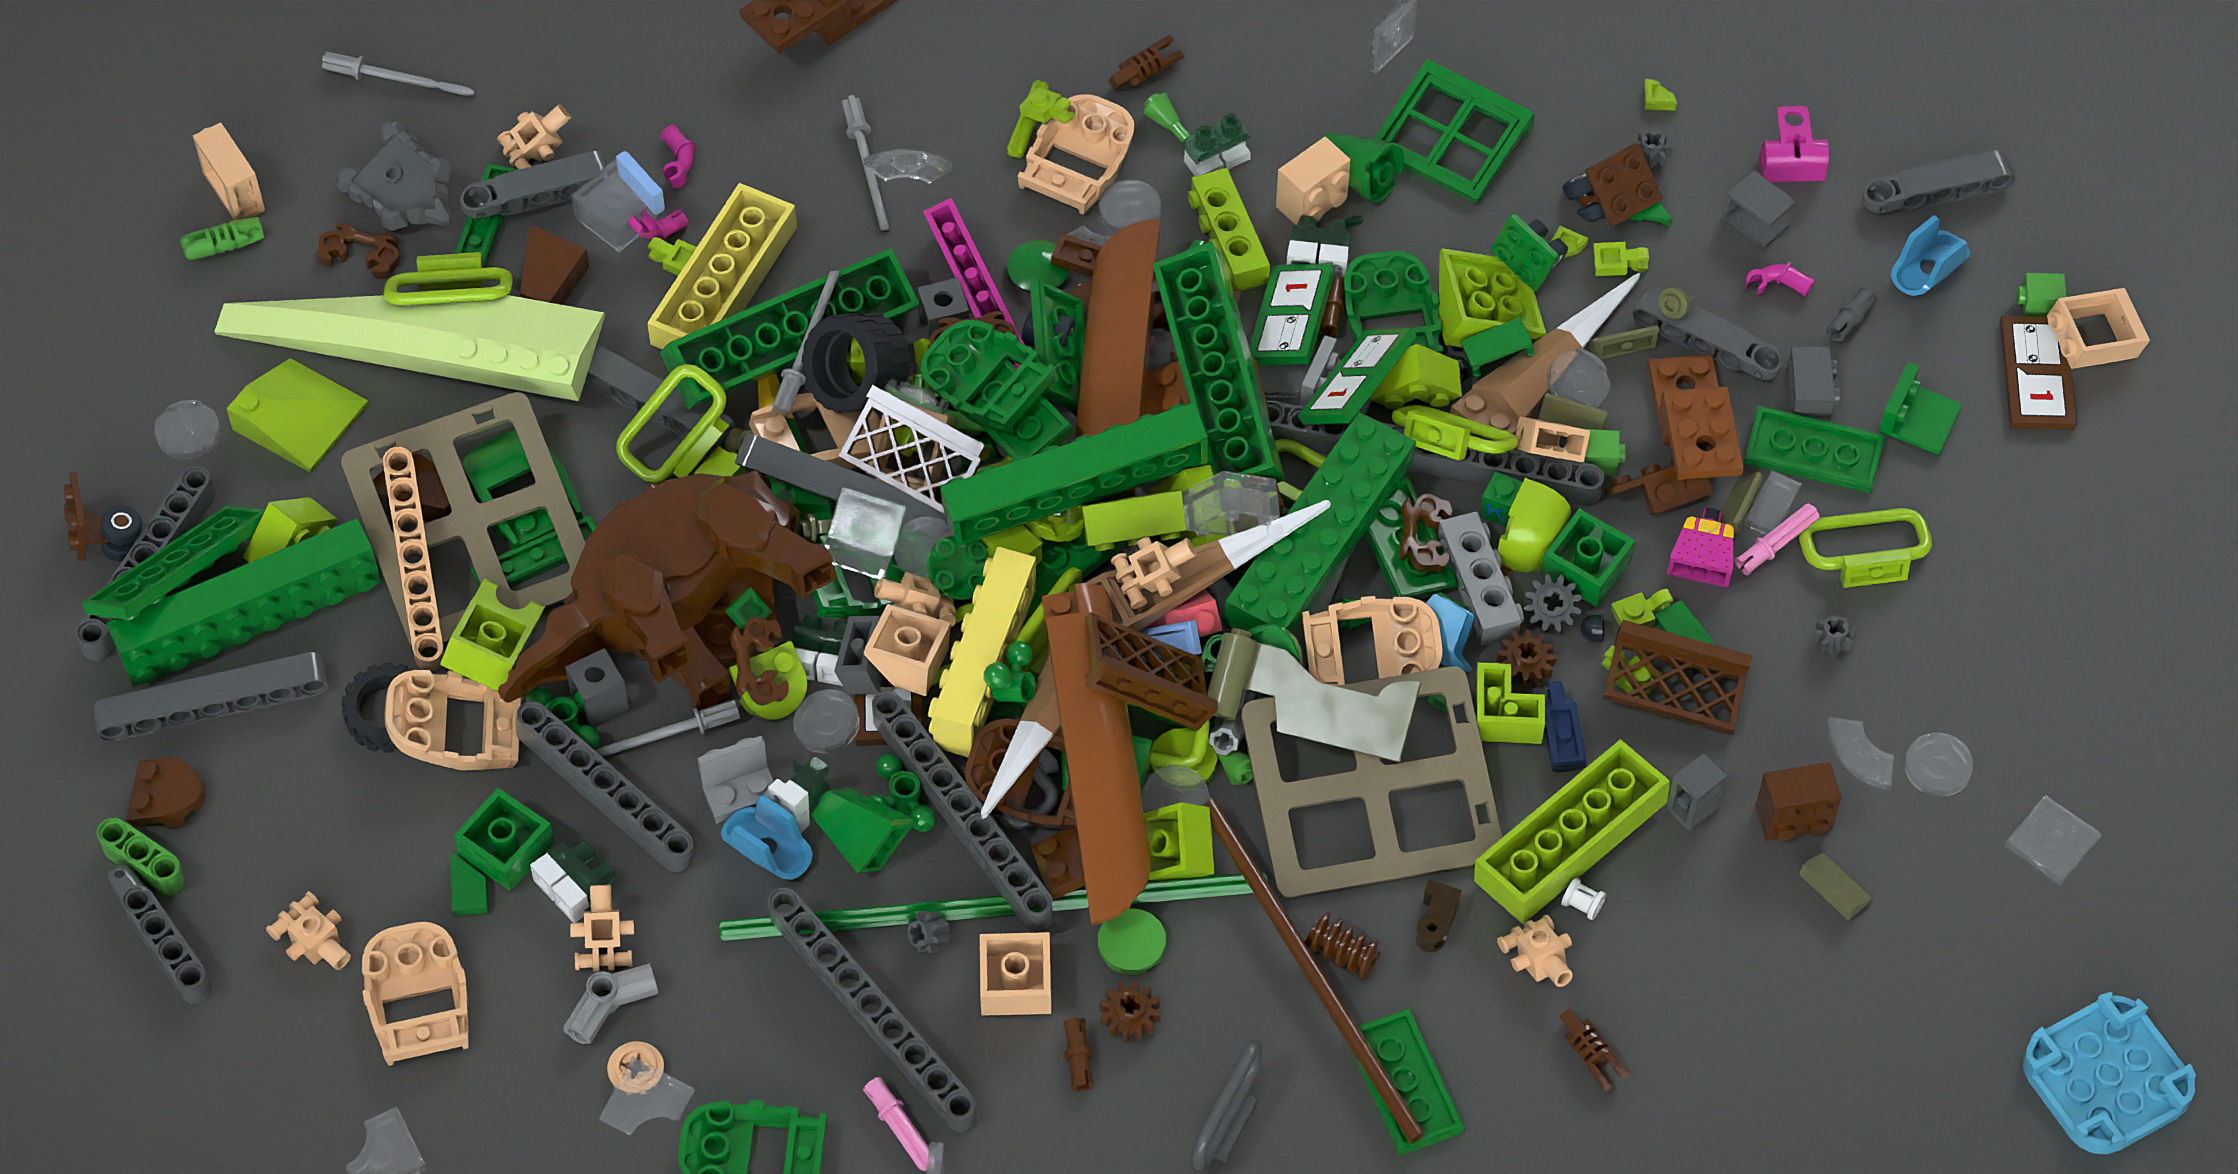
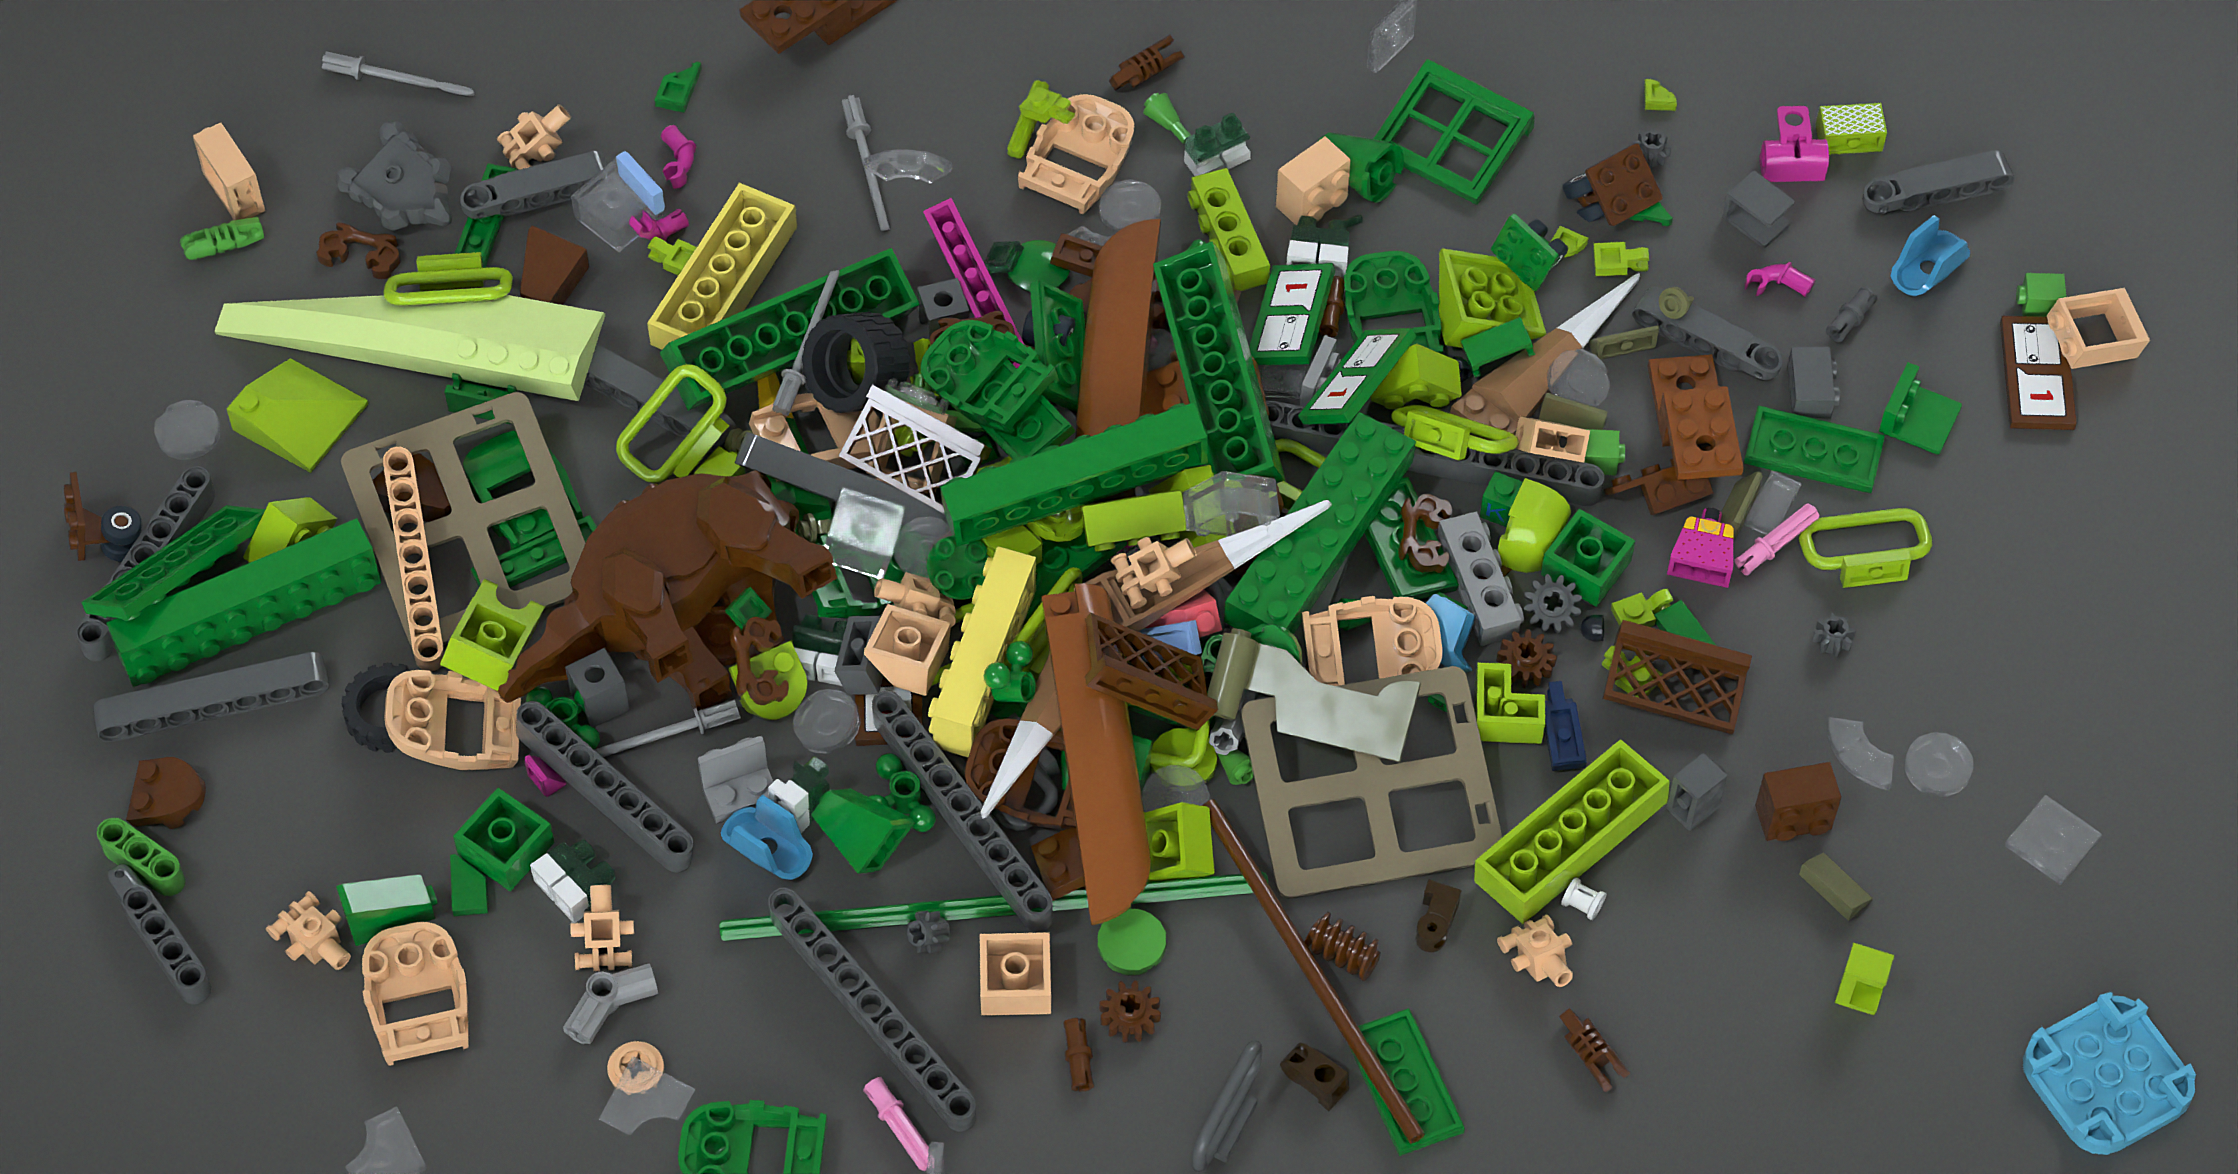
(385, 904): none -> slope
(467, 395): none -> green hinge
(543, 775): none -> dark pink slope
(677, 88): none -> green tile
(1003, 256): none -> clear green tile
(1316, 1074): none -> dark brown leg
(1852, 128): none -> lime panel
(1864, 978): none -> lime panel

